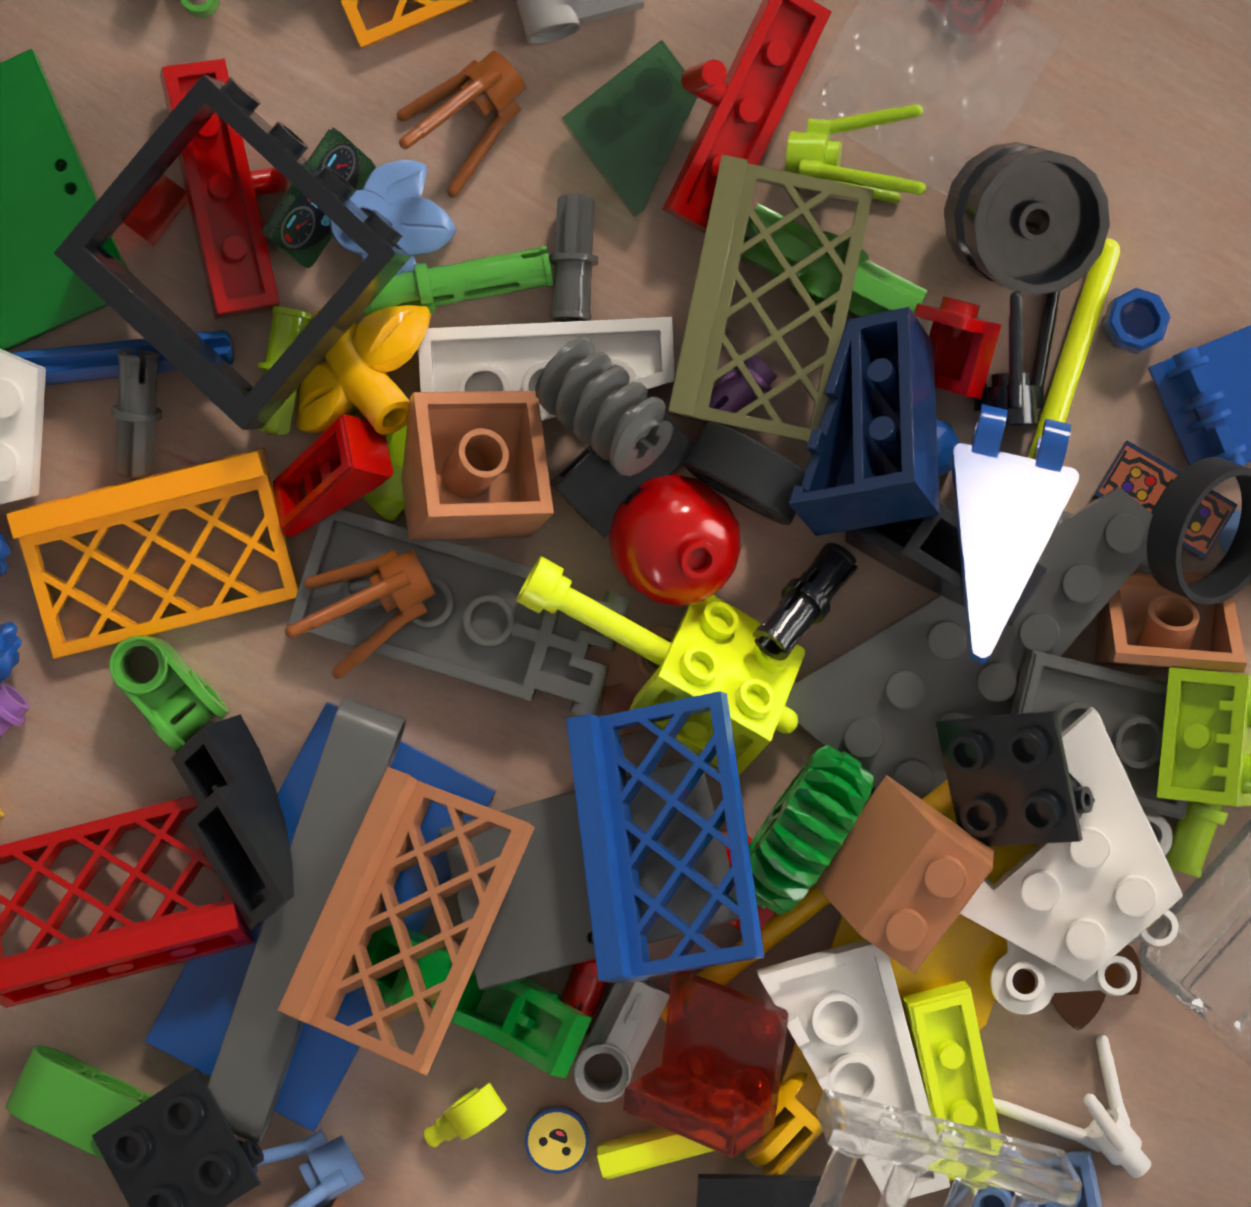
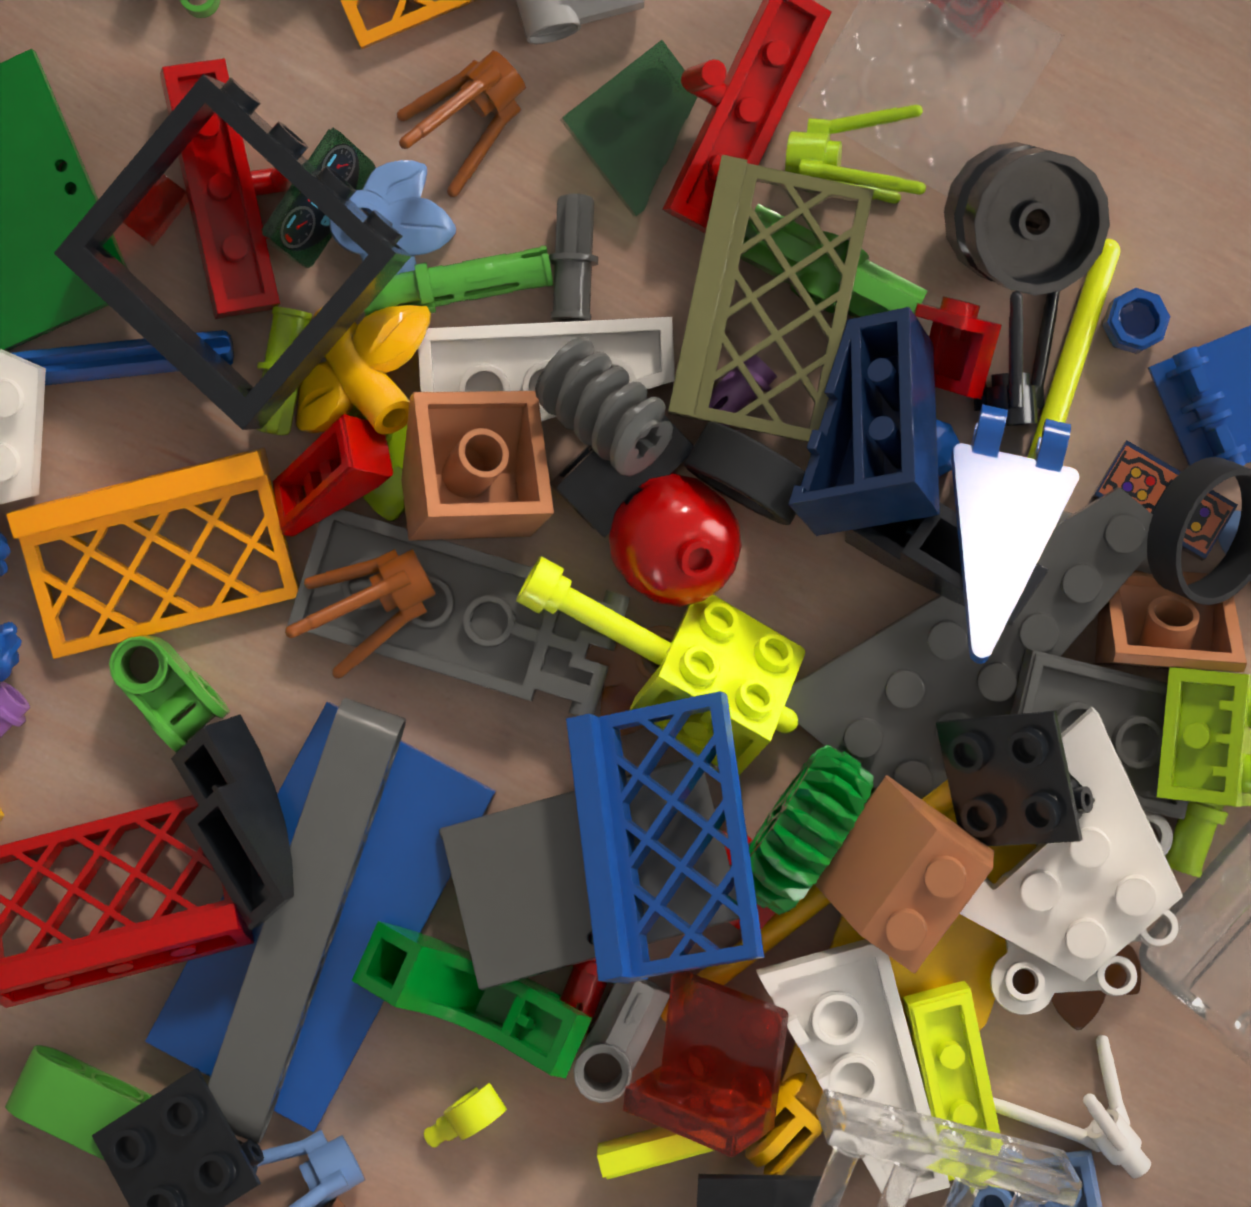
(136, 413): dark grey axle -> none
(356, 910): nougat fence -> none
(557, 1139): light yellow tile -> none
(805, 601): black pin -> none

